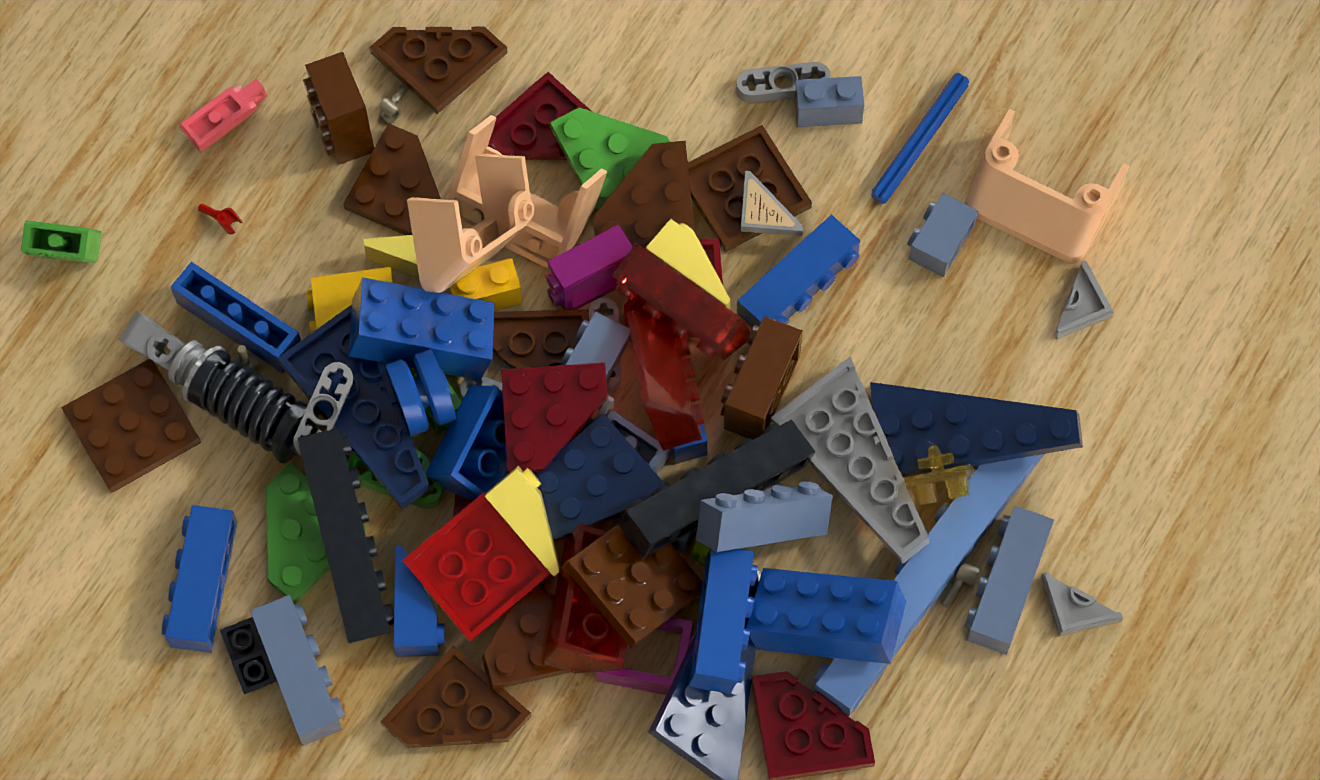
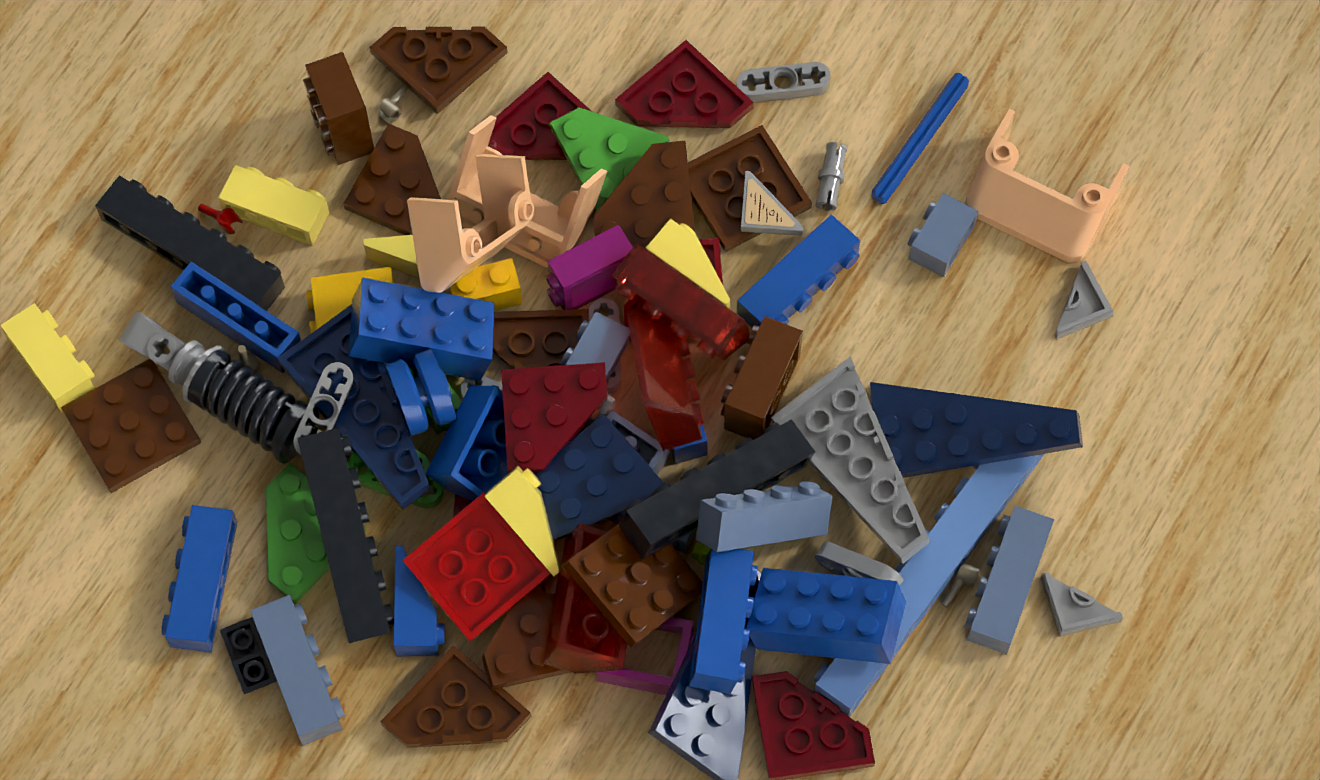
(48, 355): none -> light yellow brick
(61, 242): bright green brick -> none
(183, 240): none -> black brick
(222, 114): coral hinge -> none
(275, 204): none -> light yellow brick
(684, 93): none -> dark red plate
(829, 101): sand blue brick -> none
(831, 176): none -> light grey pin
(849, 563): none -> light grey beam
(924, 484): clear yellow hips -> none

